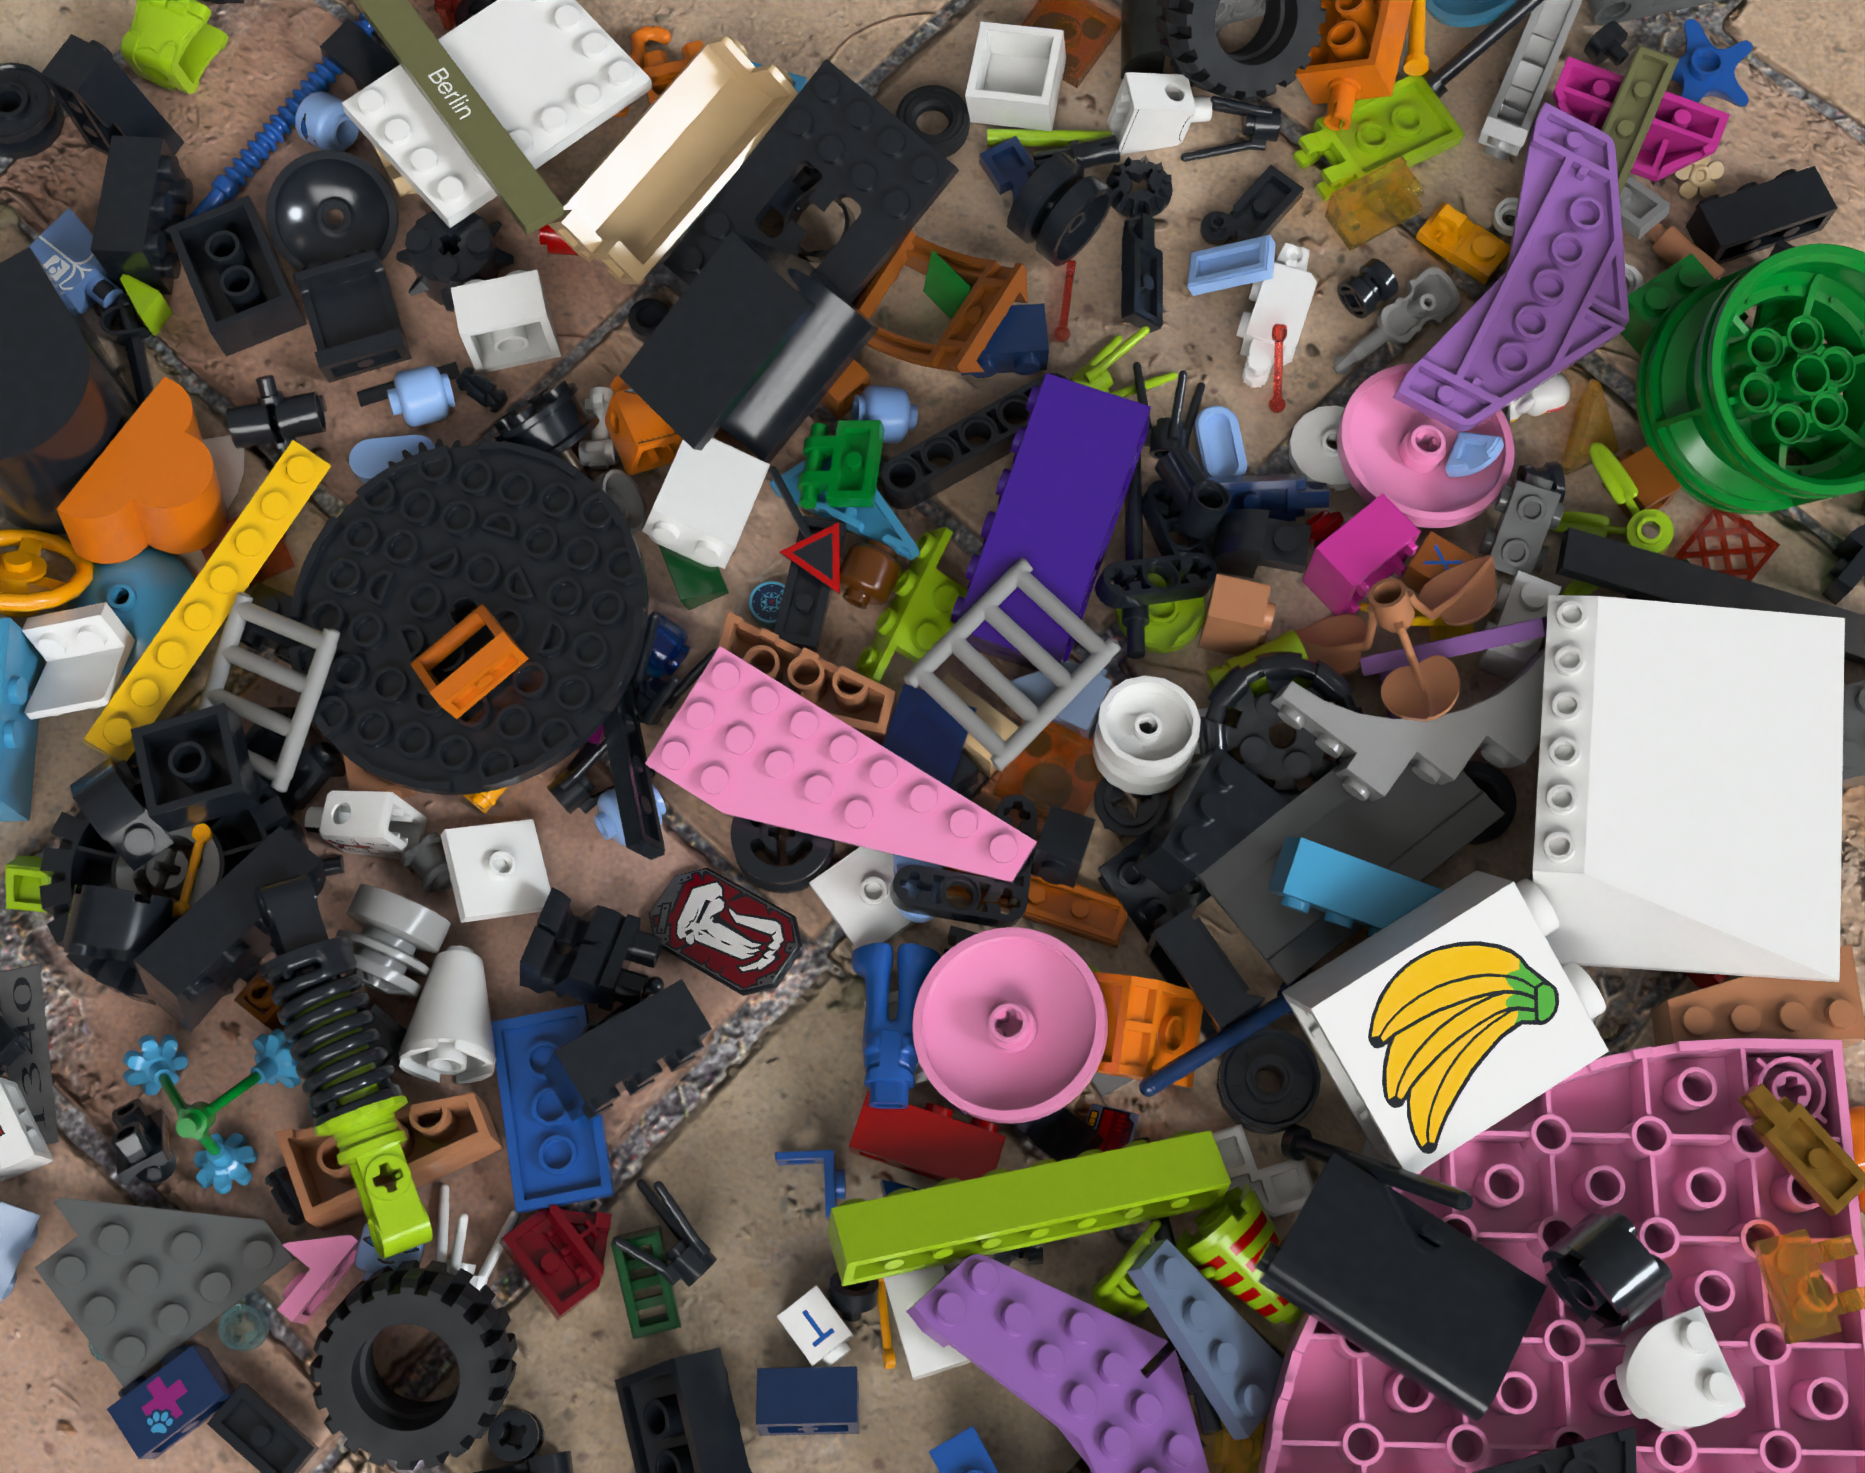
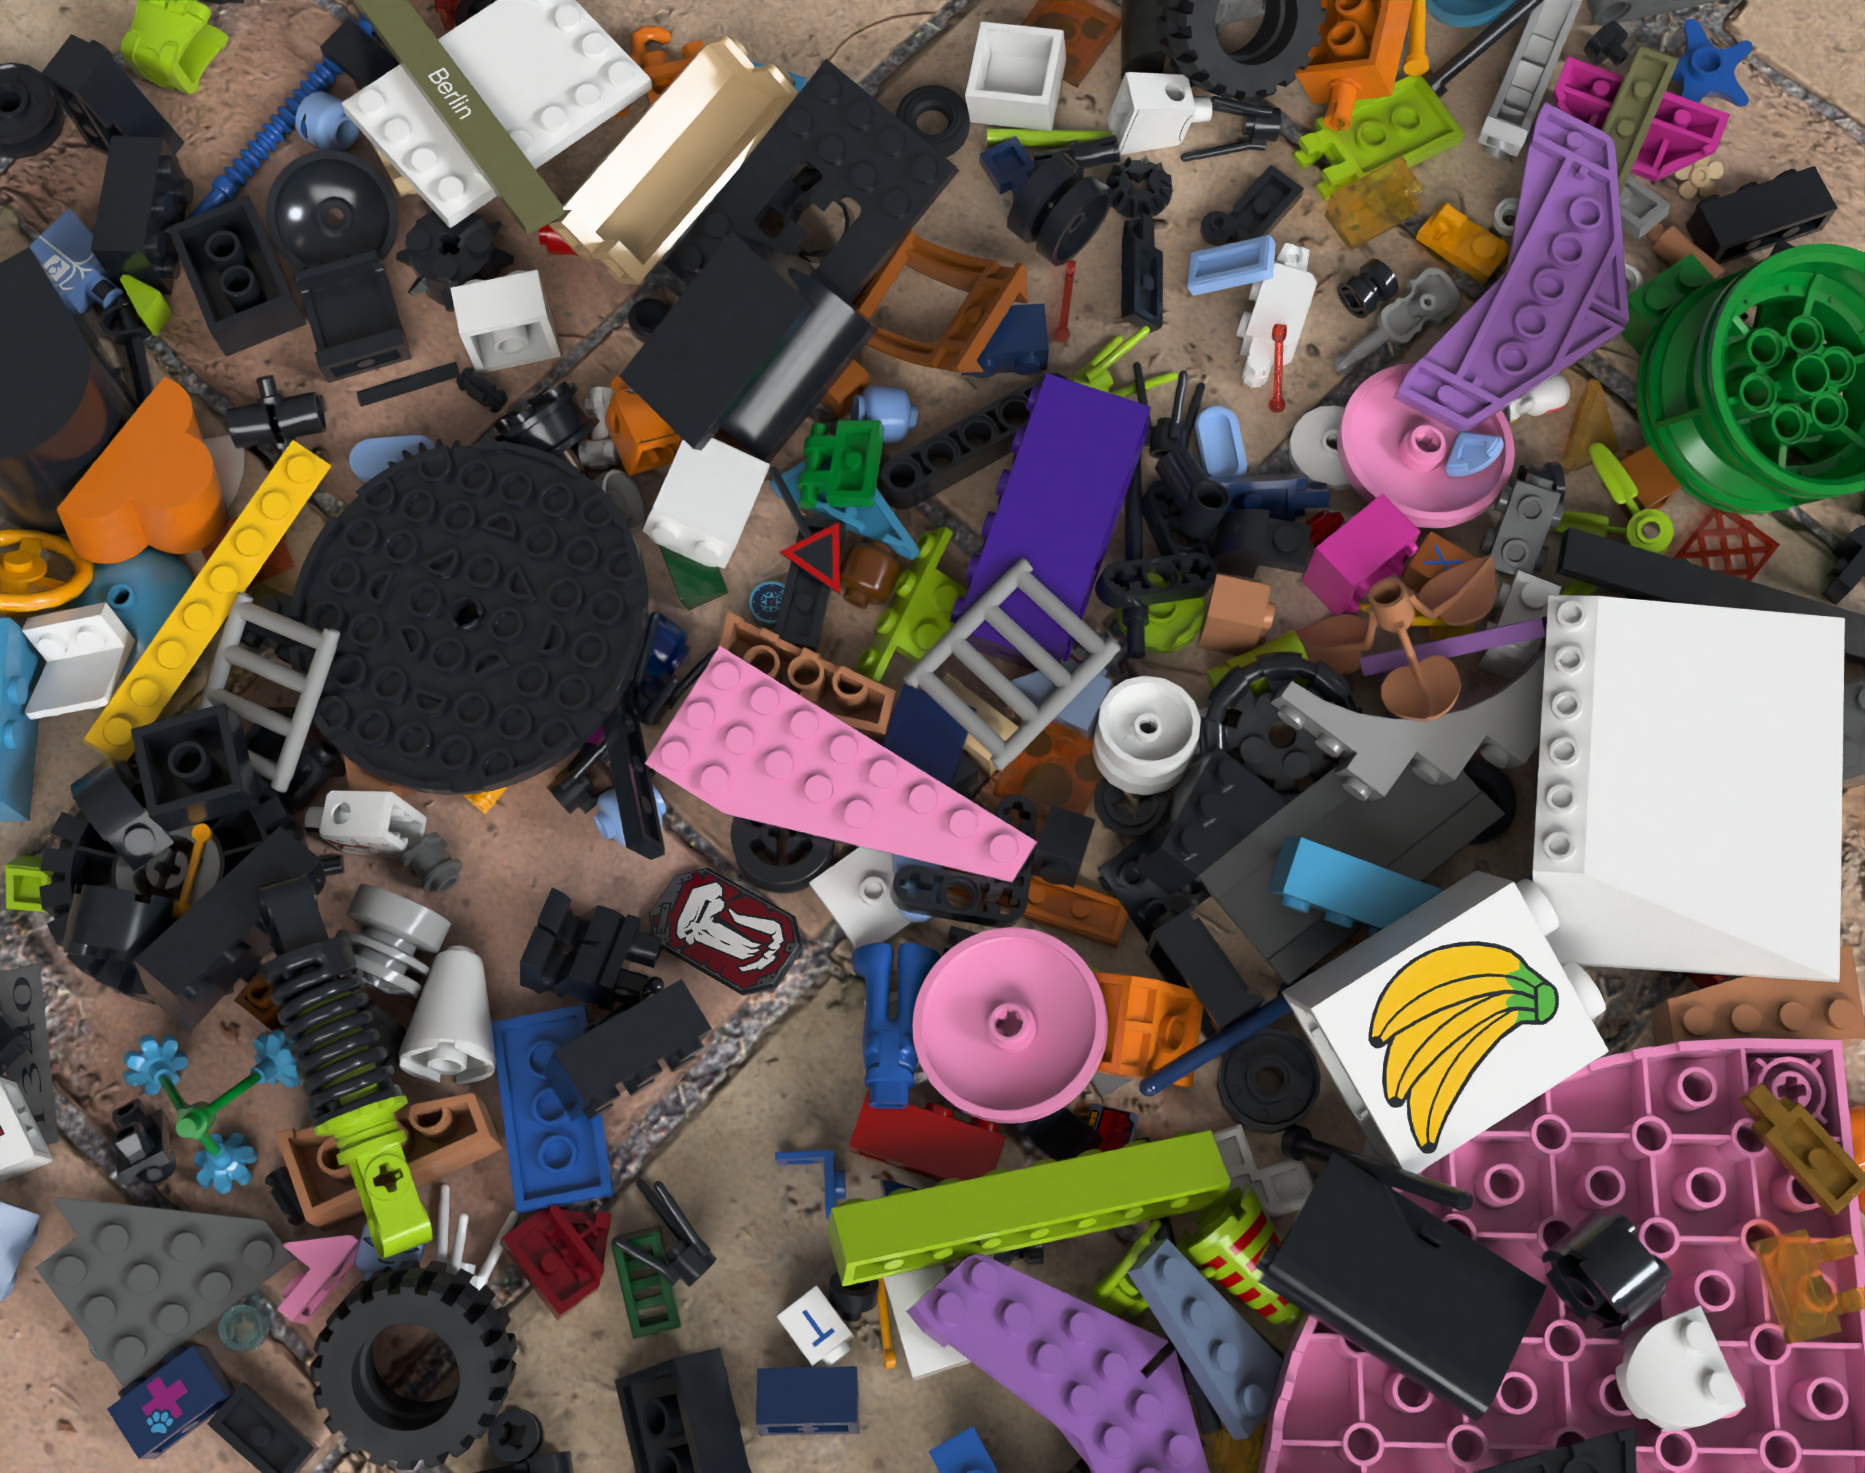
(421, 395): light blue head -> none
(476, 675): orange tile -> none
(496, 870): white plate -> none
(944, 286): green sticker -> none

